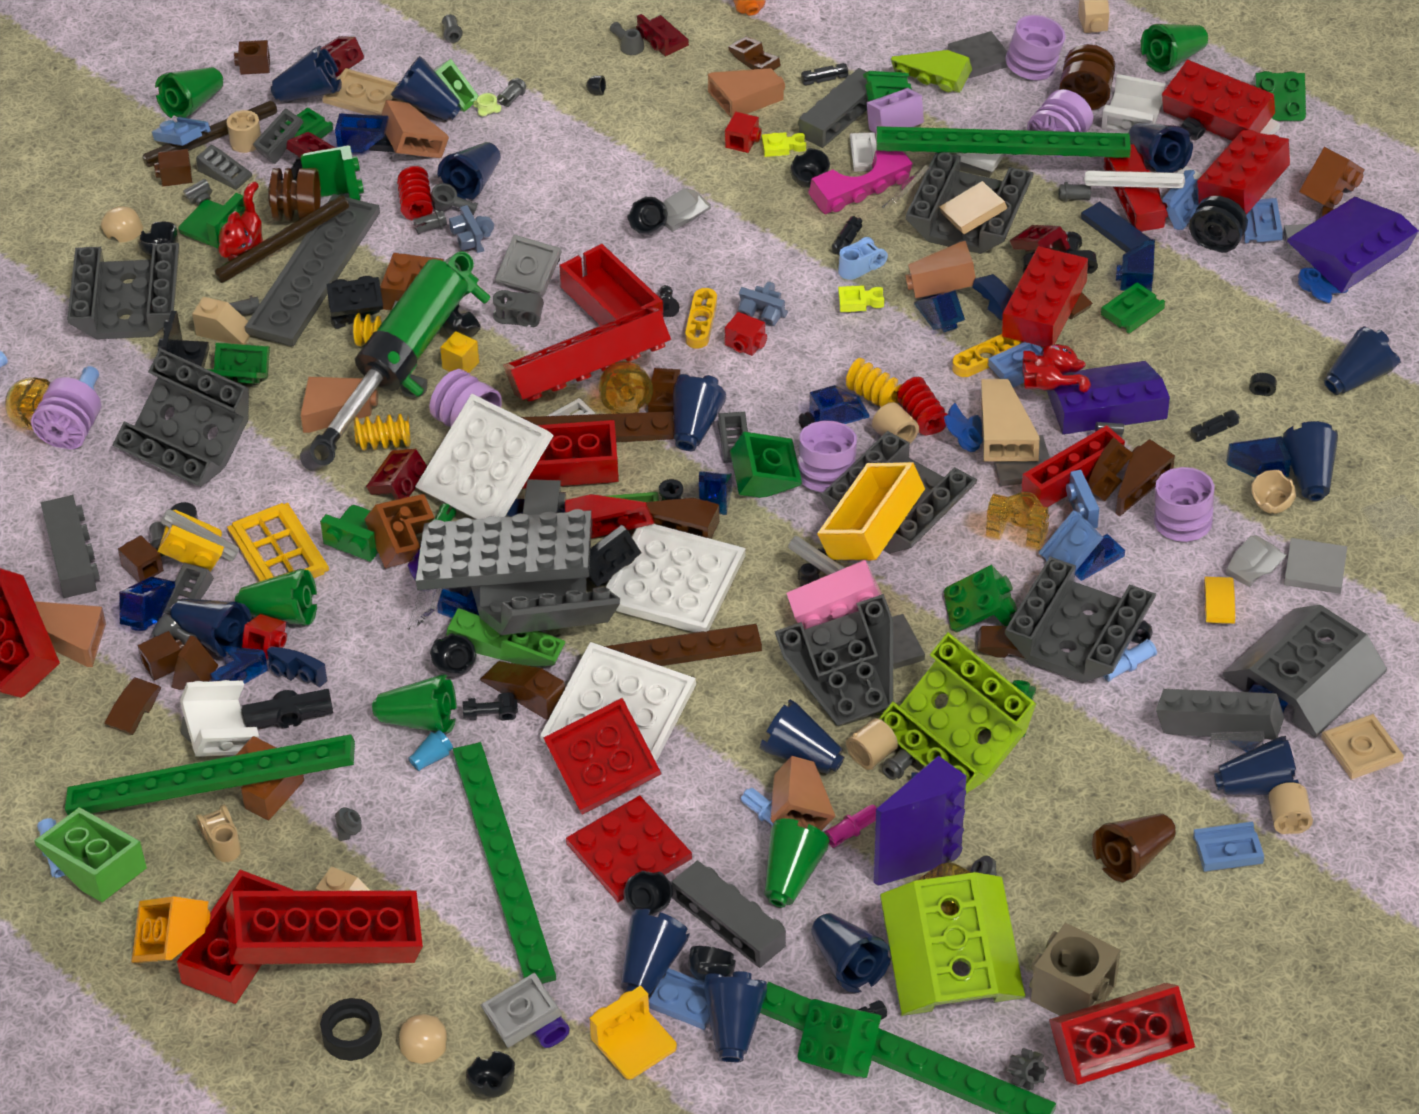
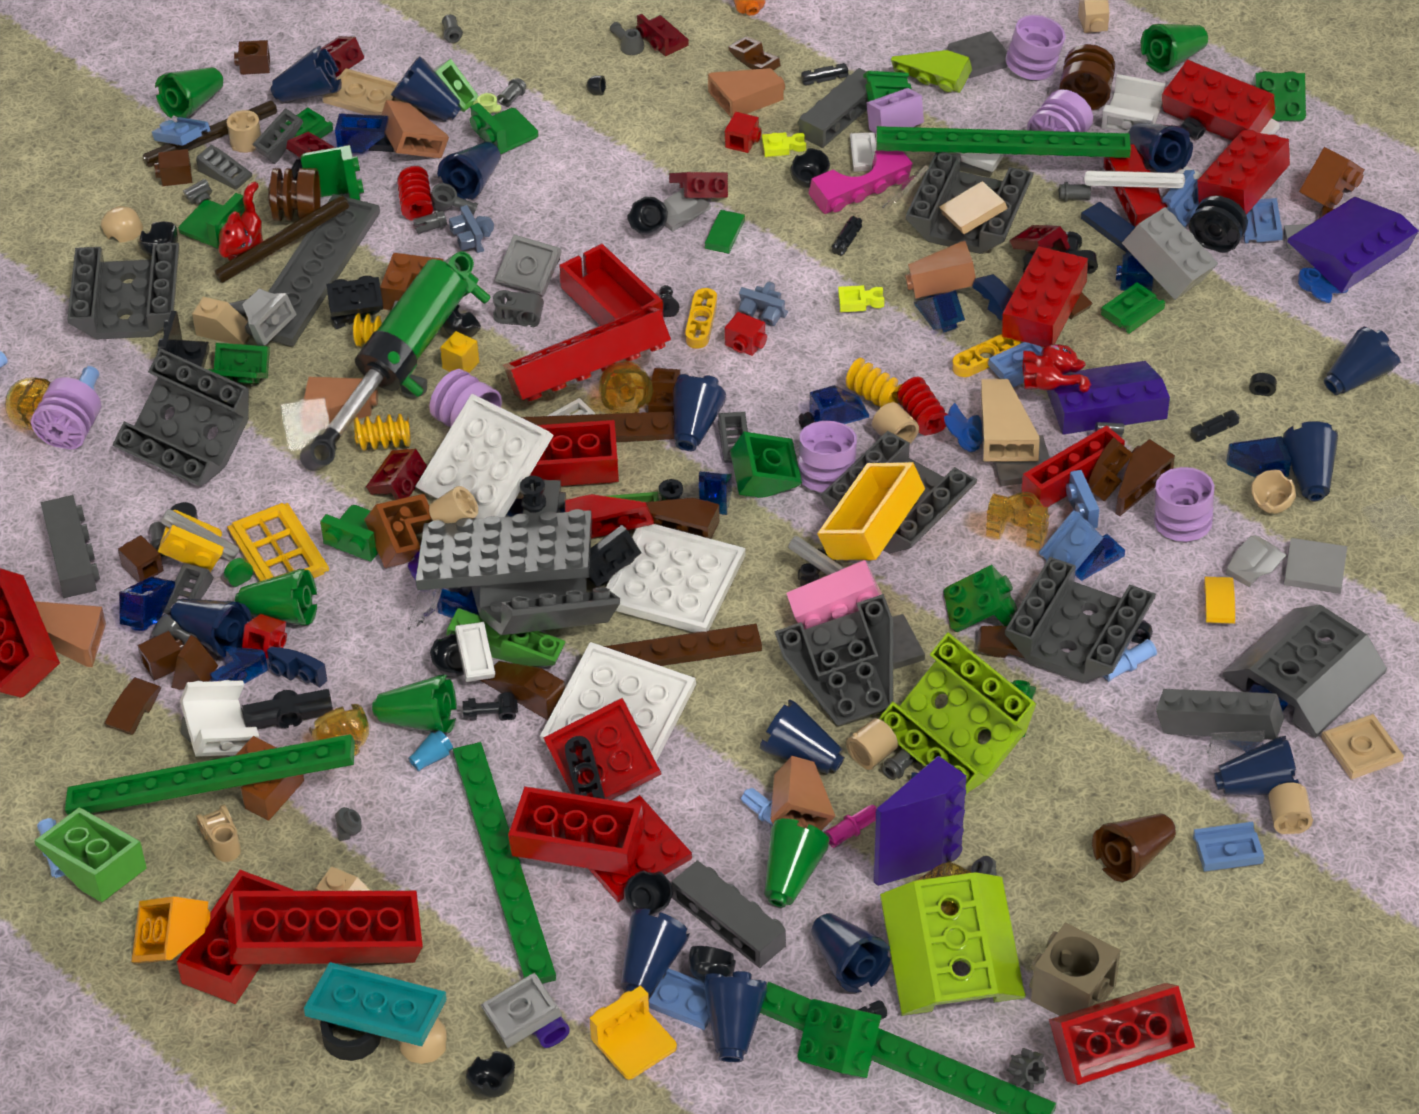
(238, 572): none -> green tile
(268, 314): none -> light grey slope
(304, 421): none -> clear piece
(342, 722): none -> clear yellow cylinder
(375, 1004): none -> teal plate
(454, 505): none -> tan piece
(474, 651): none -> white tile
(503, 129): none -> green bracket
(527, 500): none -> black bush
(576, 830): none -> red brick
(577, 768): none -> black beam
(702, 184): none -> dark red bracket
(724, 231): none -> green tile
(860, 258): light blue piece -> none
(1170, 253): none -> light grey brick

